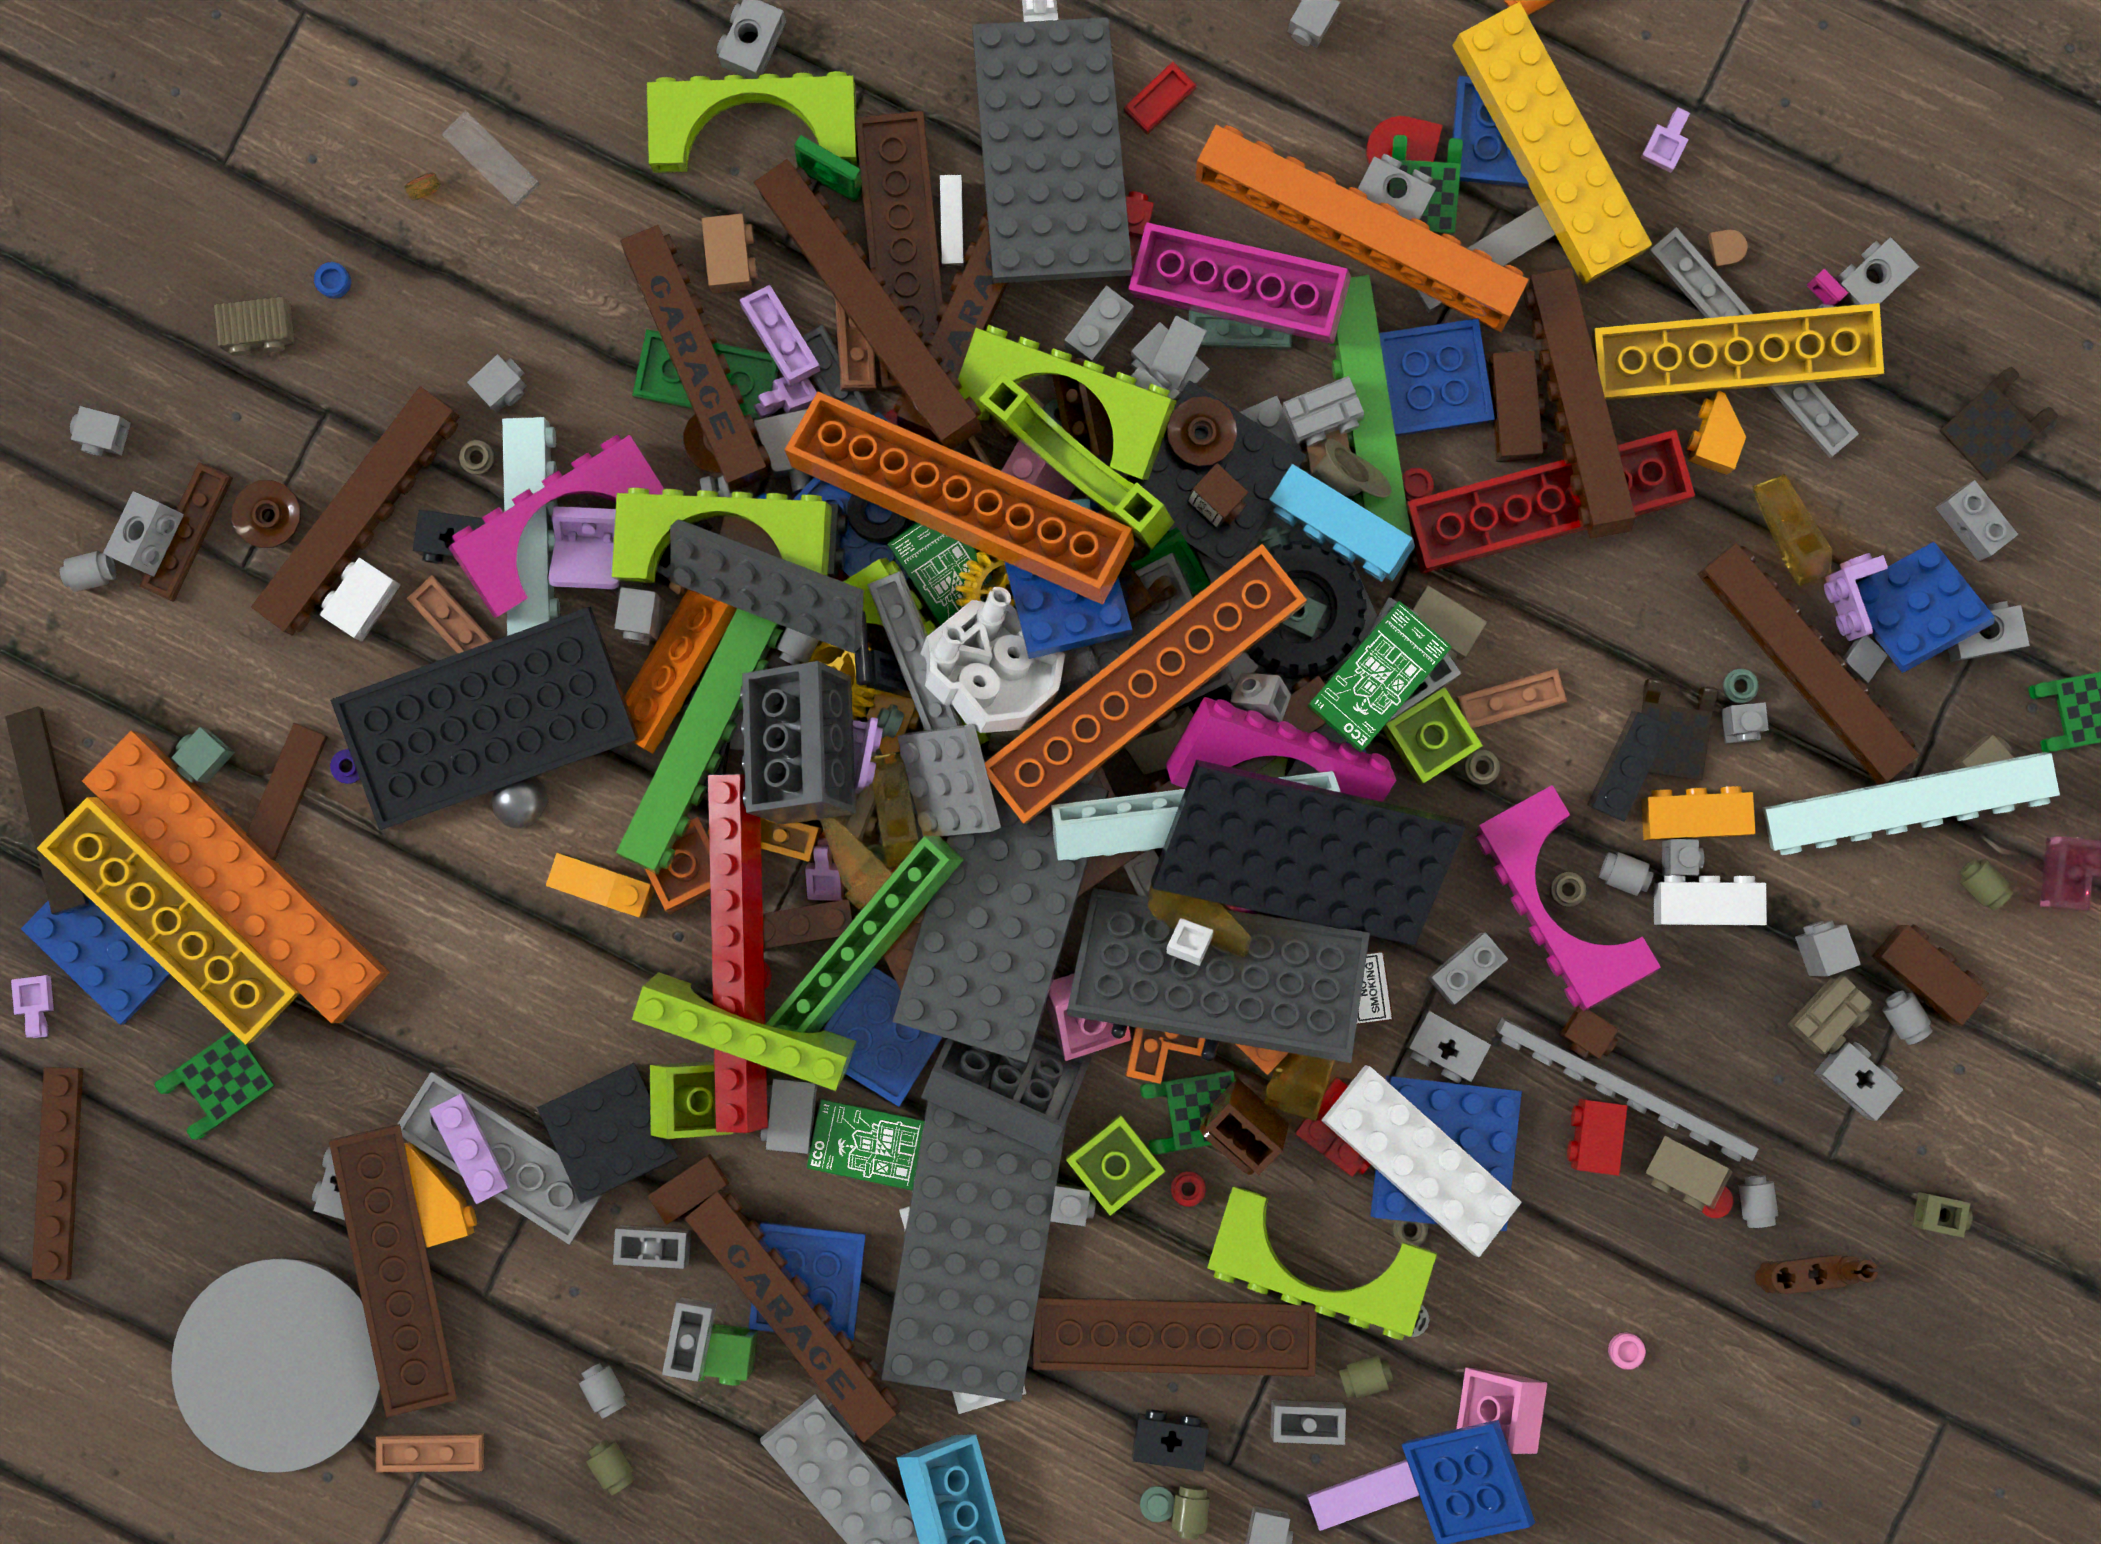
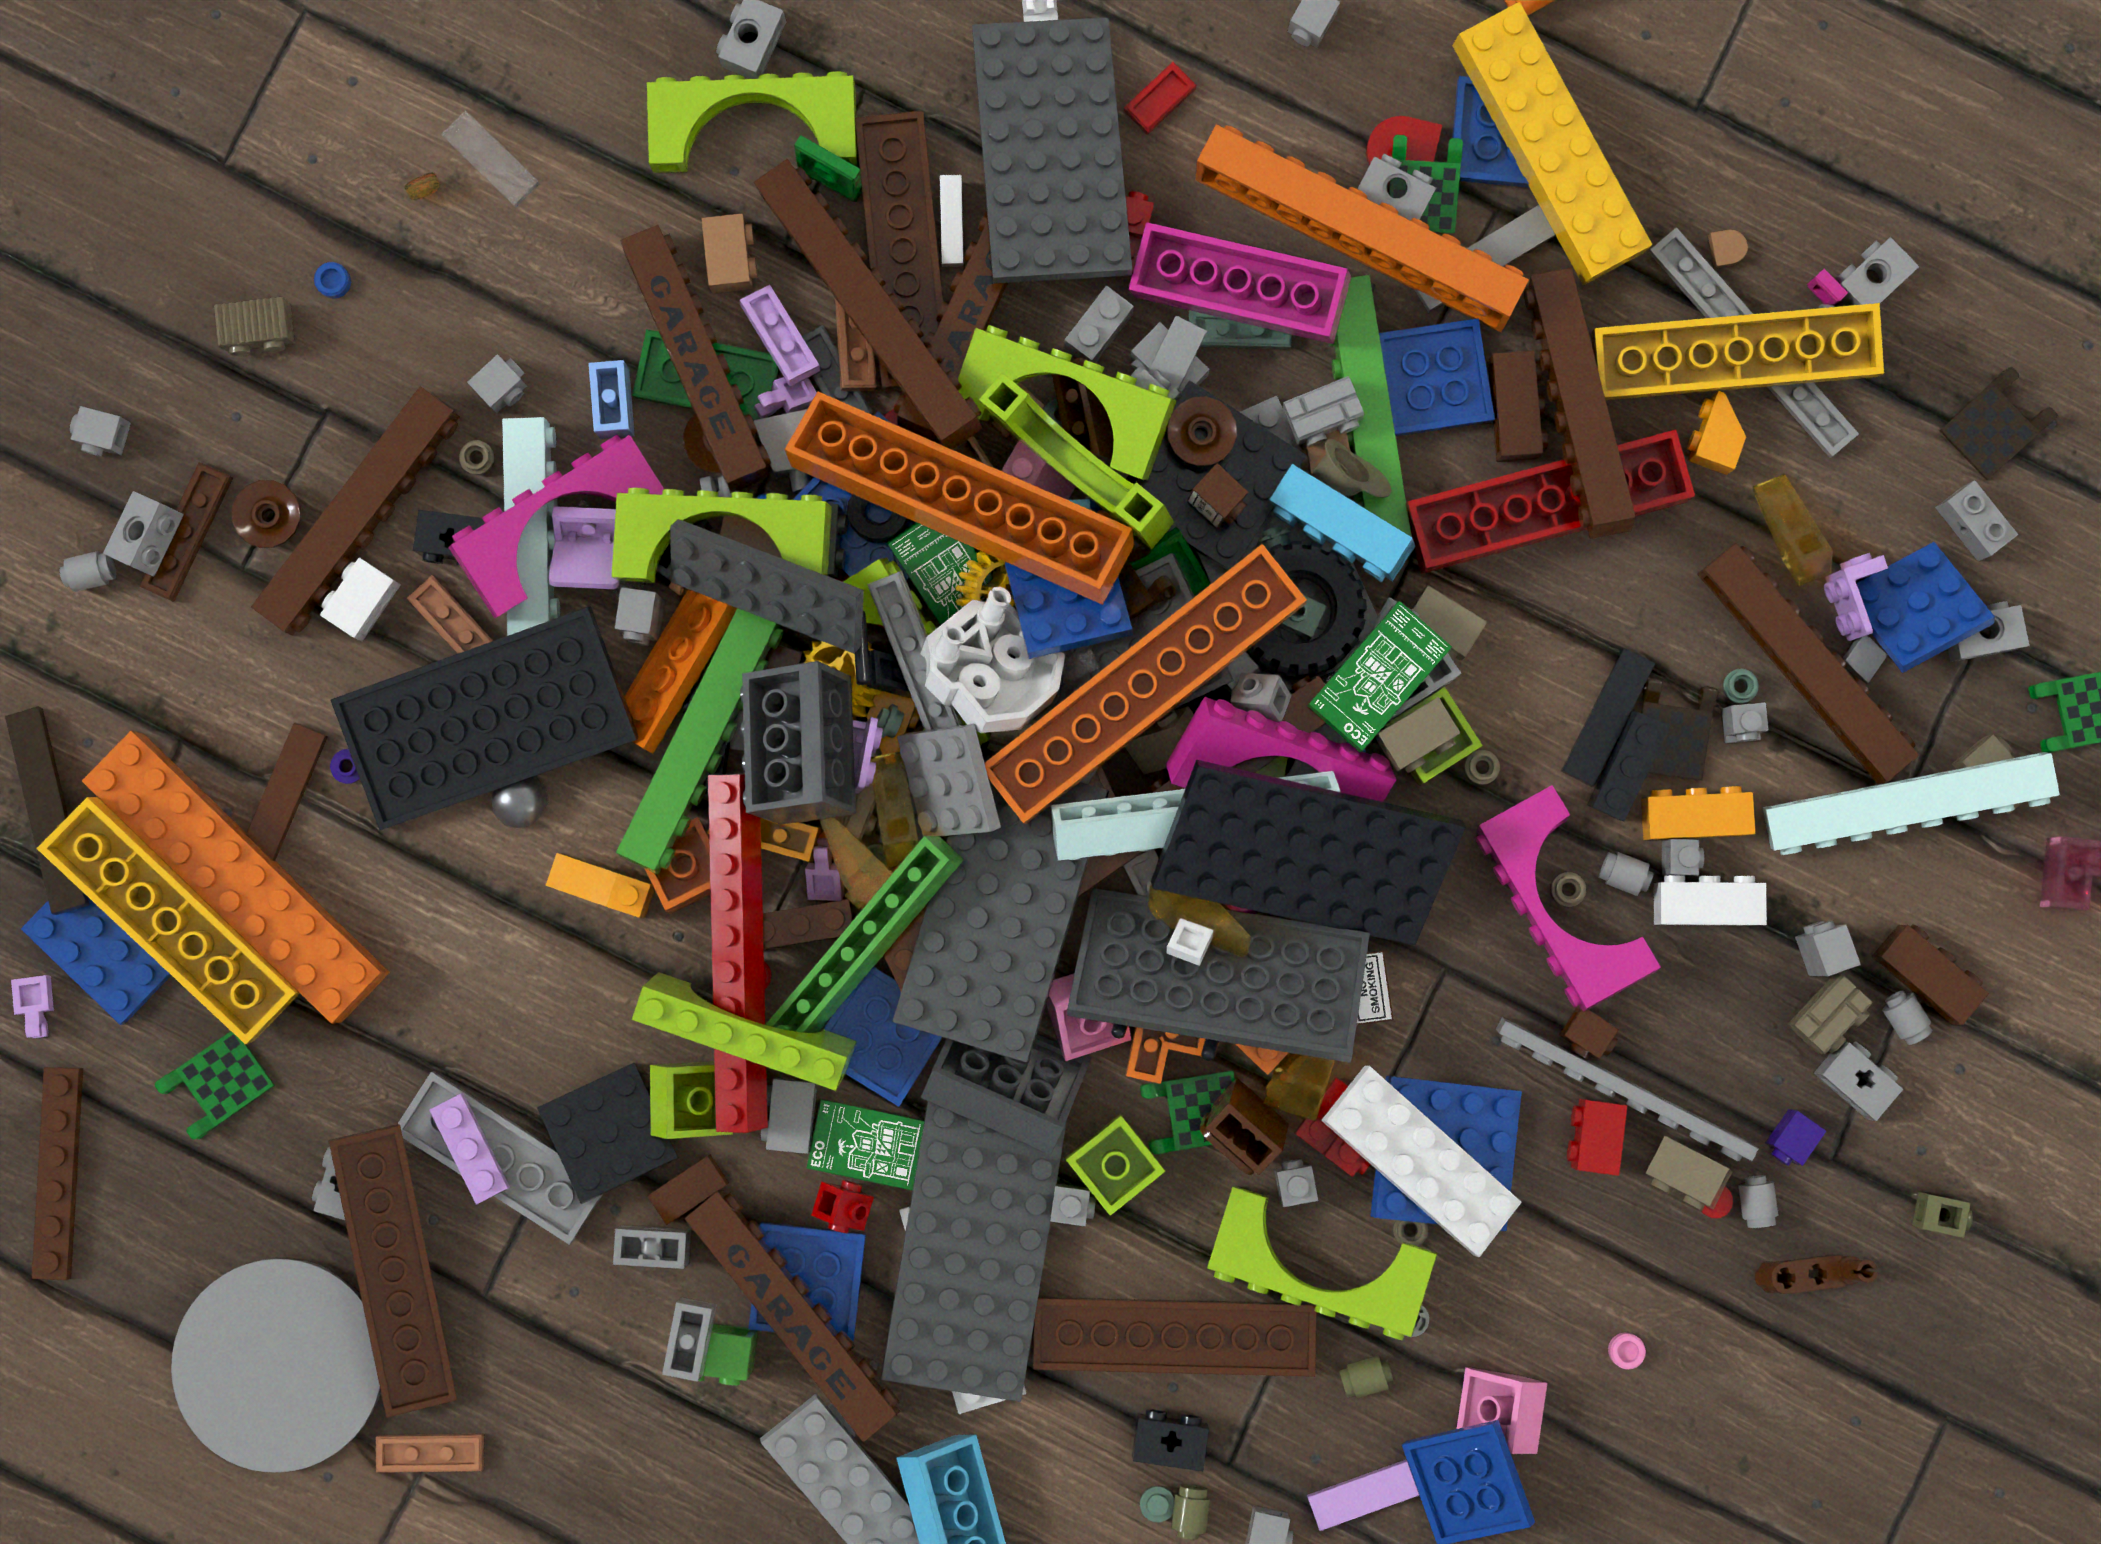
(201, 755): sand green brick -> none
(439, 1204): light orange slope -> none
(602, 1390): light grey brick -> none
(610, 1466): olive brick -> none
(611, 399): none -> light blue brick
(796, 646): light grey brick -> none
(849, 1209): none -> red brick
(1198, 1194): red plate -> none
(1295, 1183): none -> light grey brick
(1308, 1422): light grey brick -> none
(1417, 483): red plate -> none
(1417, 735): none -> dark tan brick
(1467, 968): light grey brick -> none
(1468, 1048): light grey brick -> none
(1512, 699): nougat tile -> none
(1608, 717): none -> black tile
(1665, 143): lavender plate -> none
(1794, 1138): none -> dark purple brick
(1985, 883): olive brick -> none

